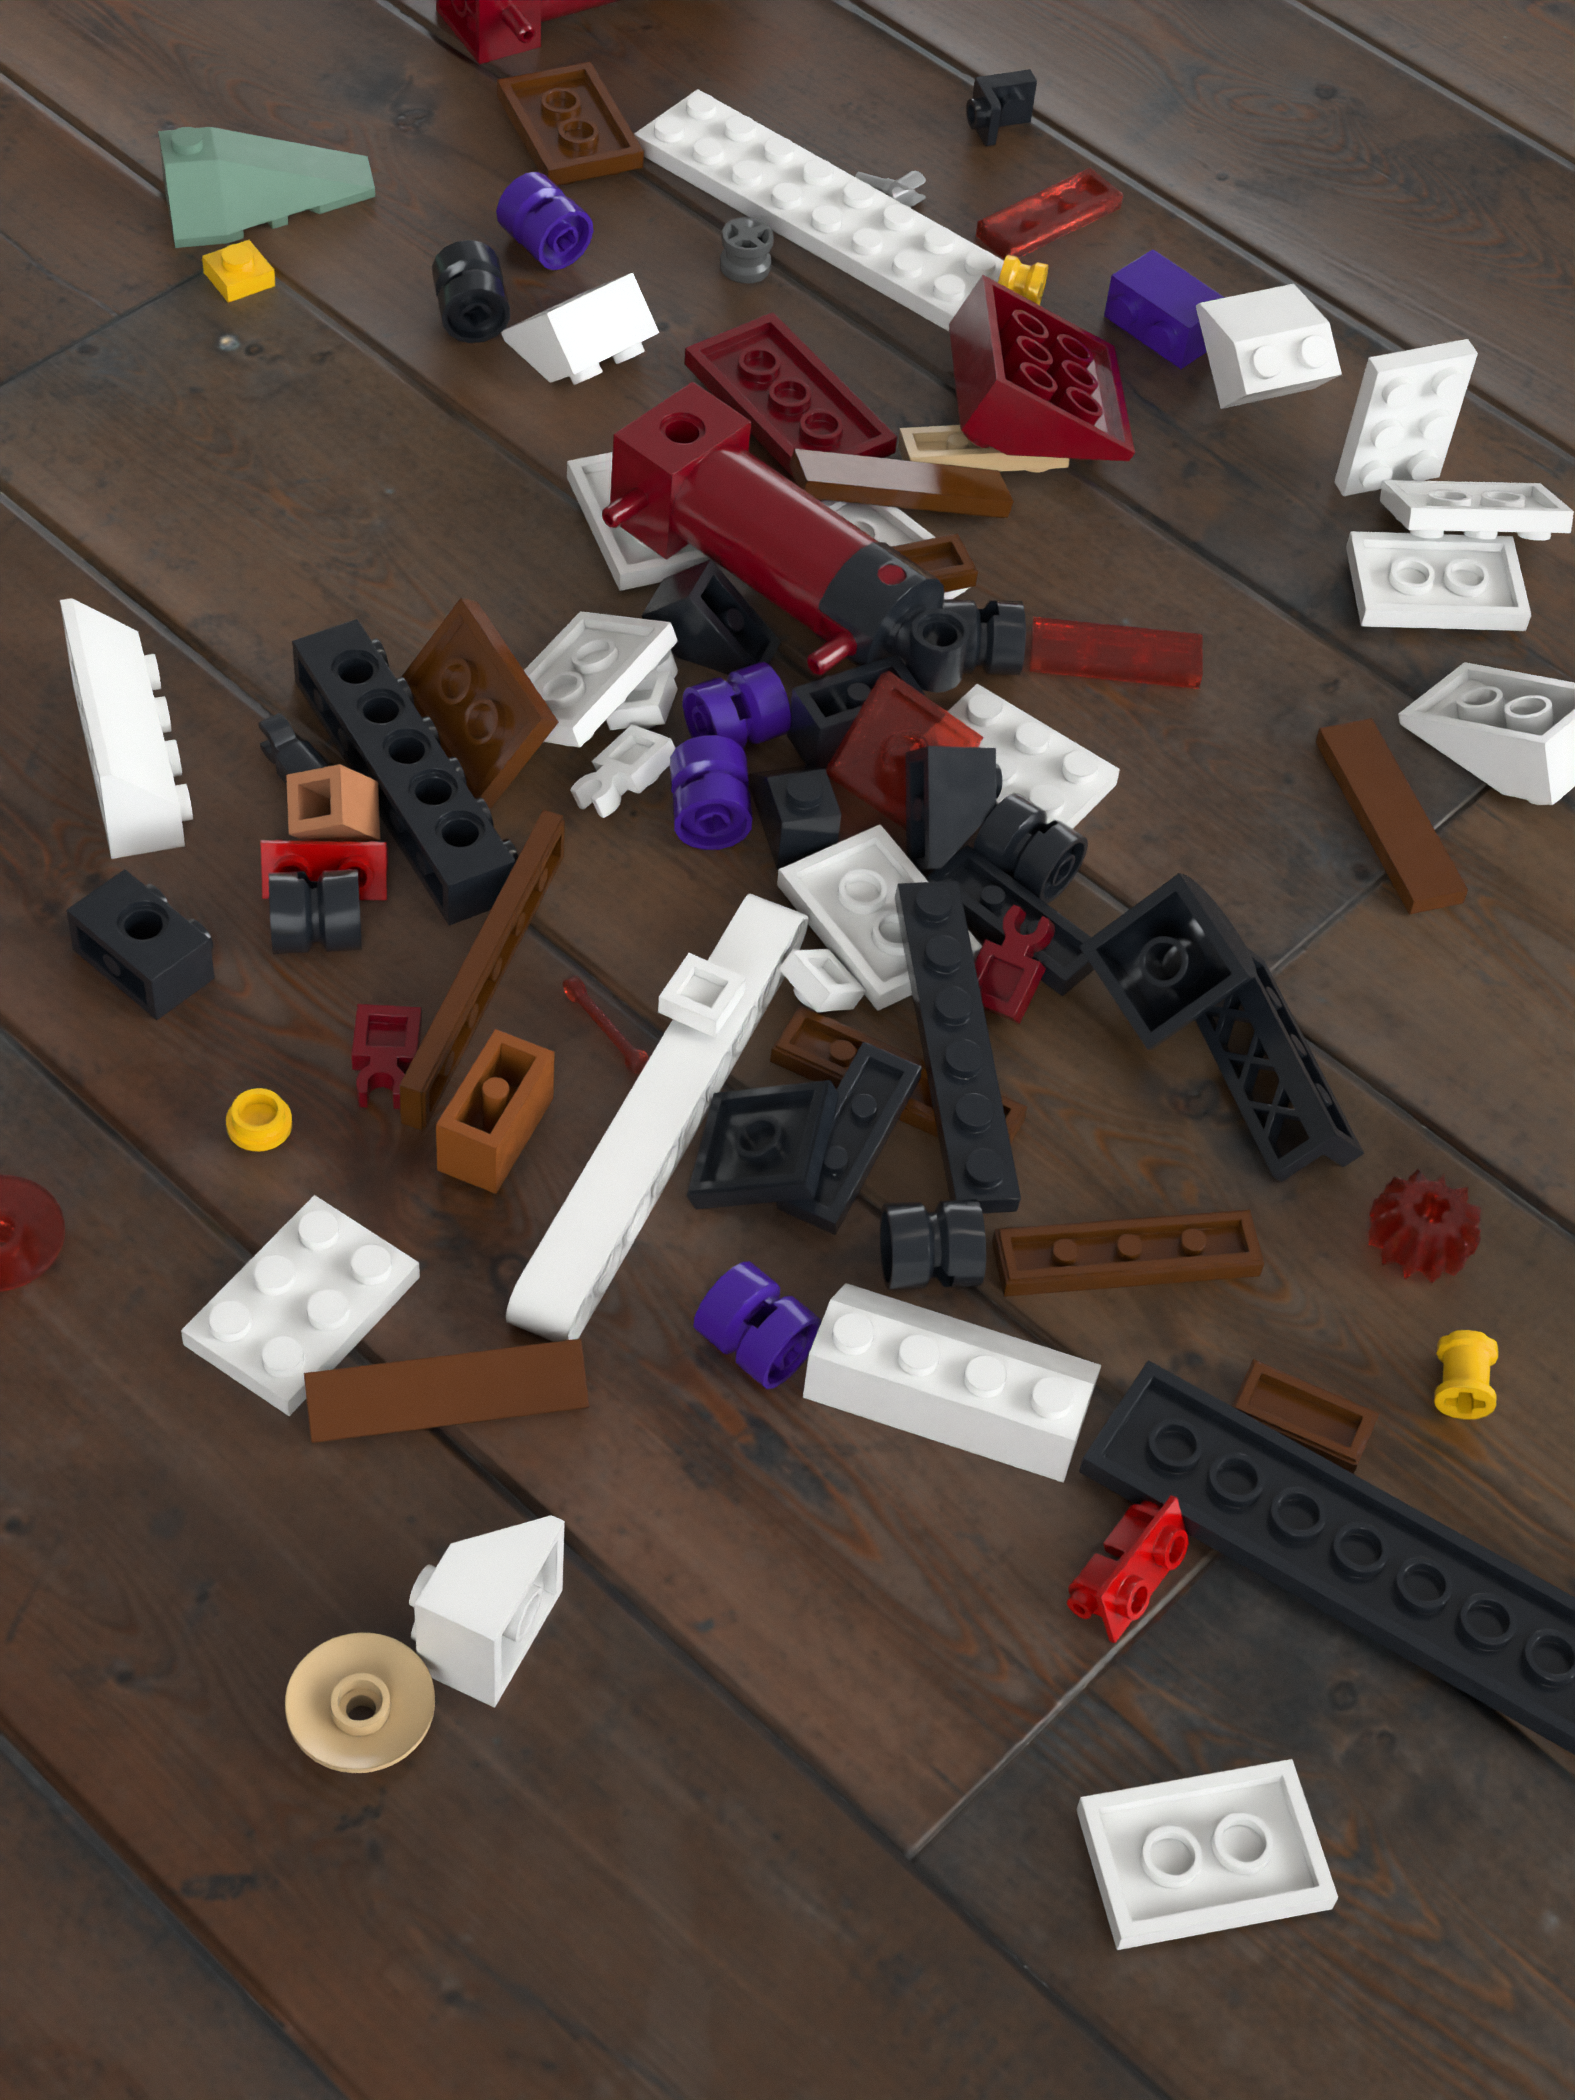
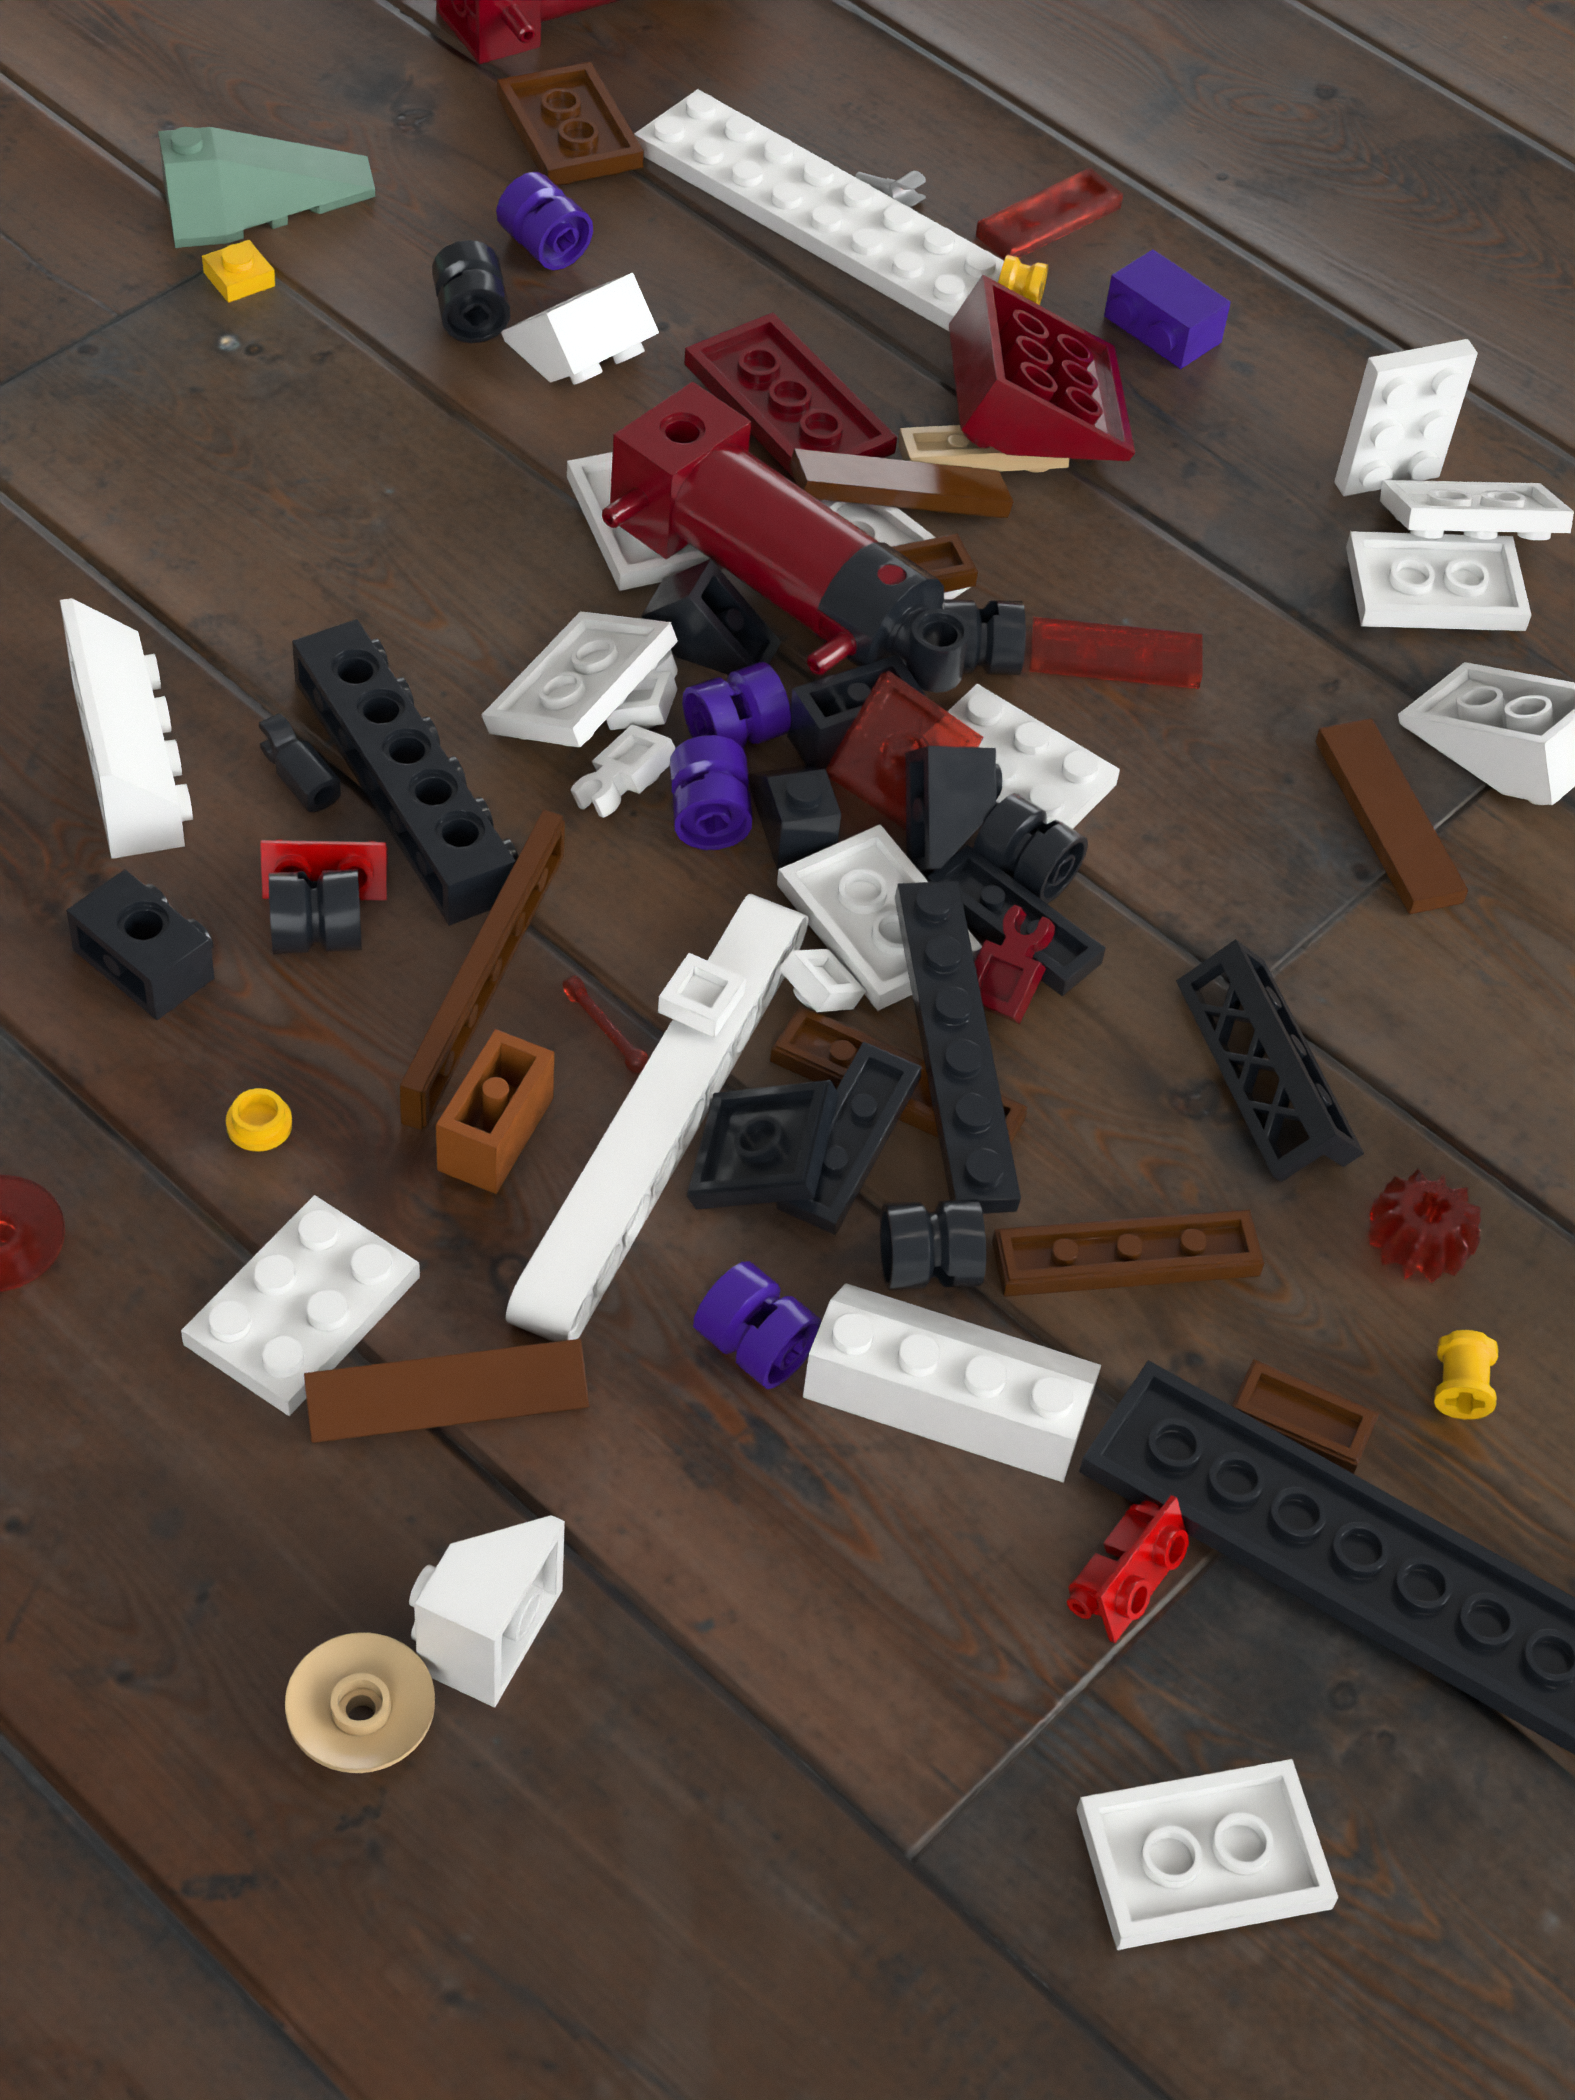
(333, 805): nougat brick -> none
(384, 1047): dark red plate -> none
(479, 700): reddish brown plate -> none
(746, 250): dark grey wheel -> none
(1000, 102): black bracket -> none
(1170, 959): black brick -> none
(1266, 345): white slope -> none

